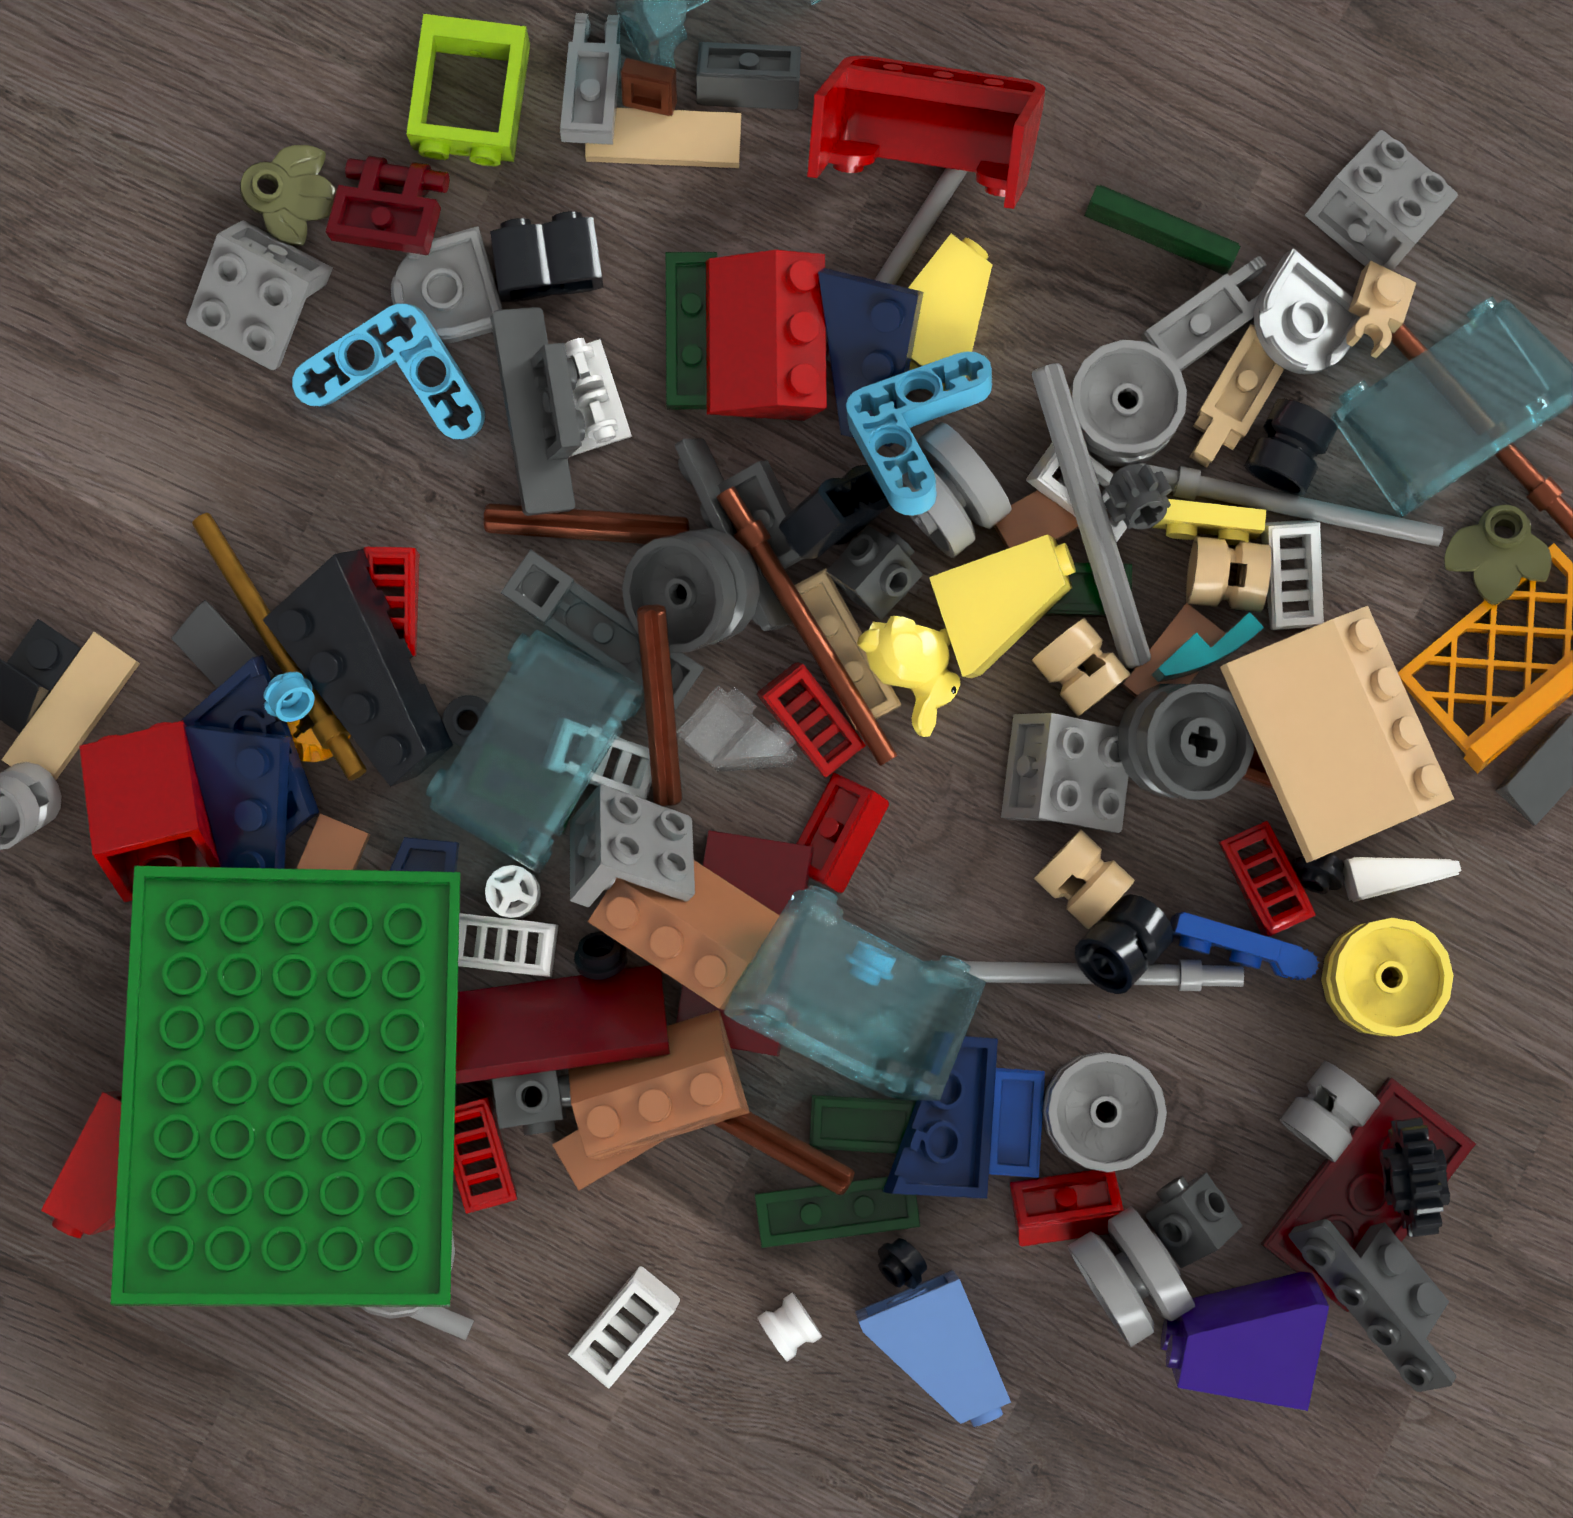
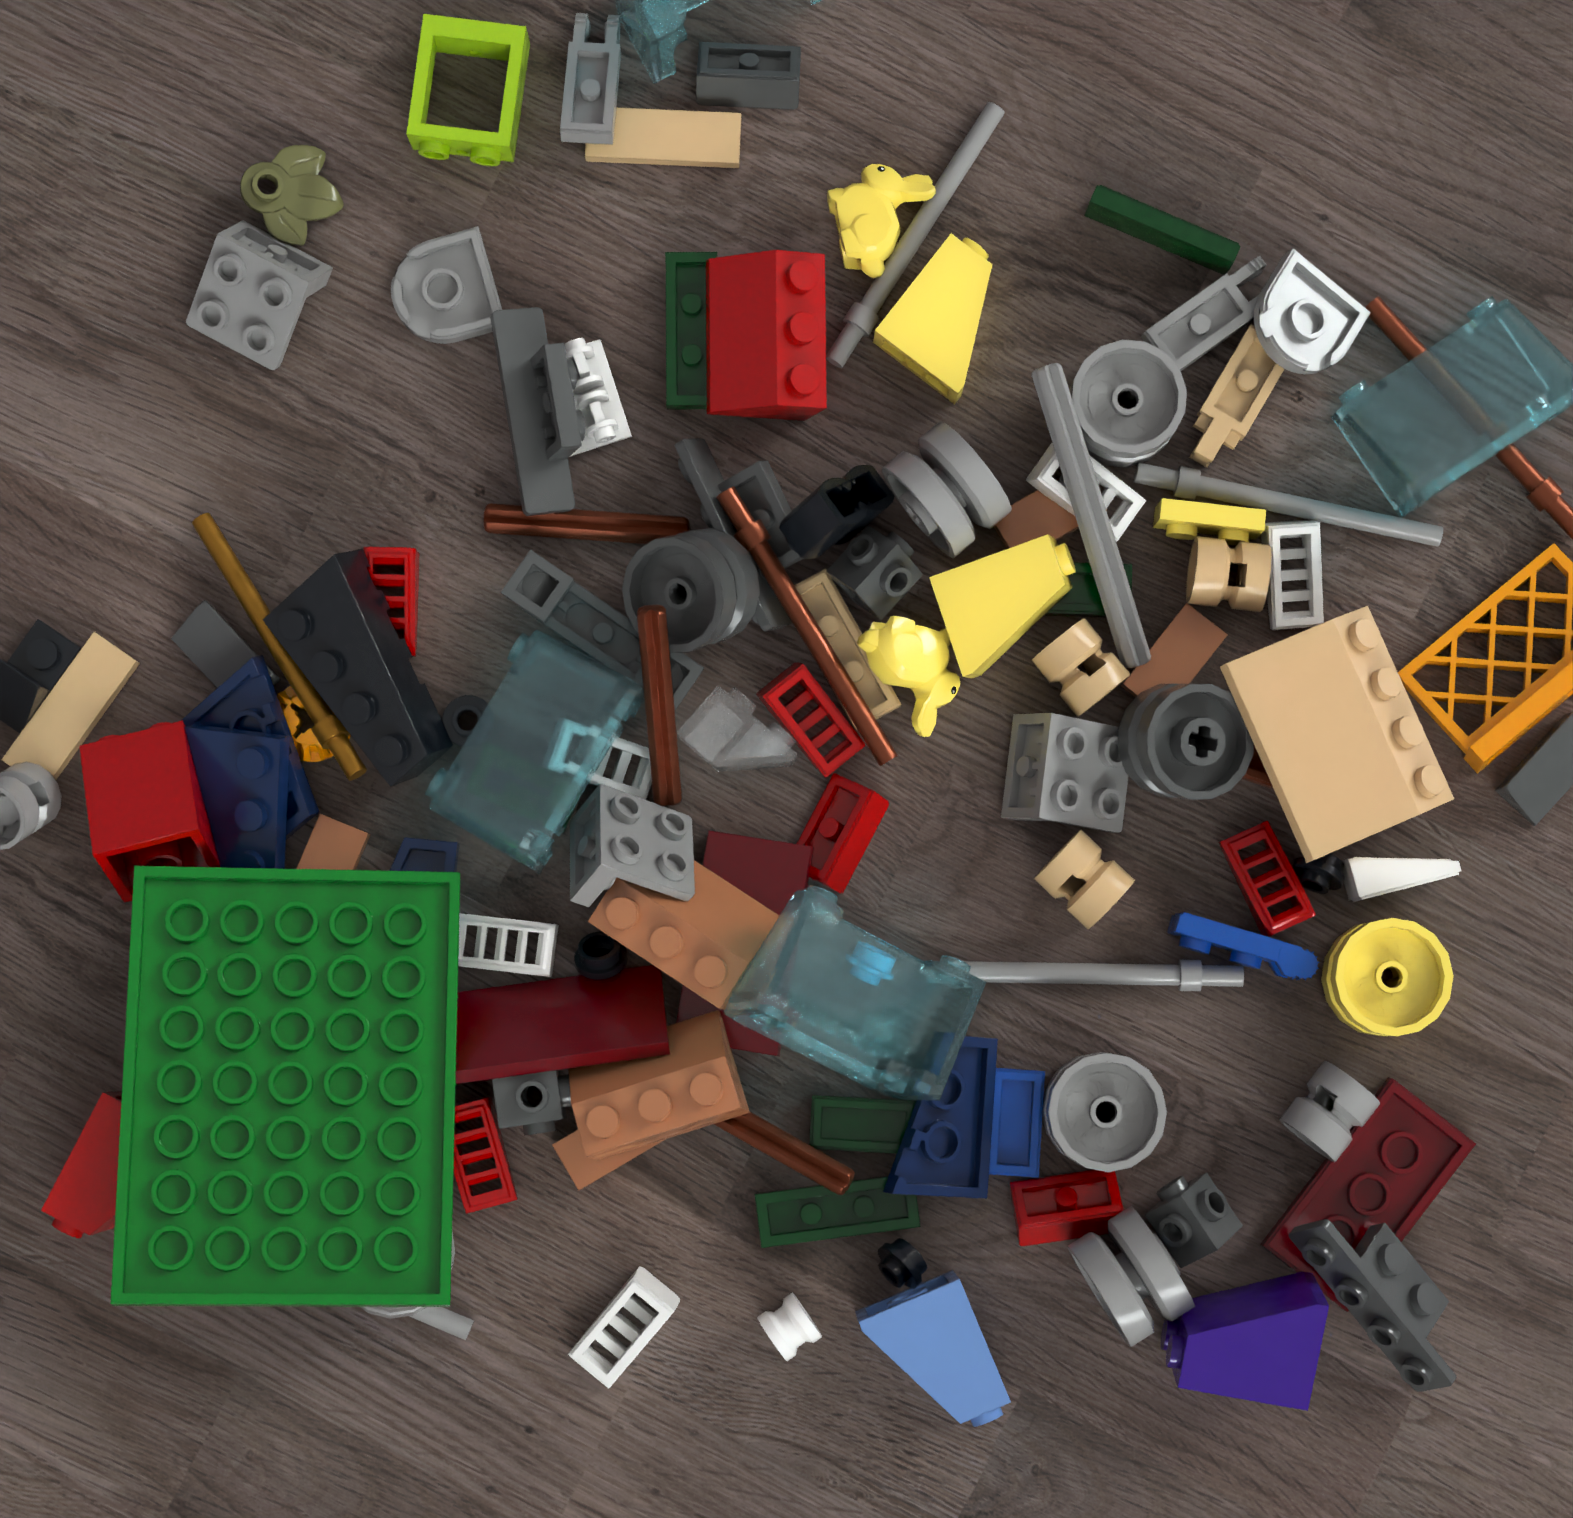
(289, 696): medium azure plate -> none
(384, 218): dark red plate -> none
(408, 357): medium azure beam -> none
(505, 888): white wheel -> none
(546, 257): black brick -> none
(649, 87): copper tile -> none
(868, 215): none -> light yellow animal
(868, 332): dark blue wing -> none
(894, 424): medium azure beam -> none
(927, 118): red windscreen -> none
(1124, 944): black wheel -> none
(1138, 496): dark grey gear -> none
(1198, 655): teal slope -> none
(1293, 440): black wheel -> none
(1381, 203): light grey bracket -> none
(1381, 303): tan plate -> none
(1415, 1177): black gear -> none
(1495, 560): olive plate -> none

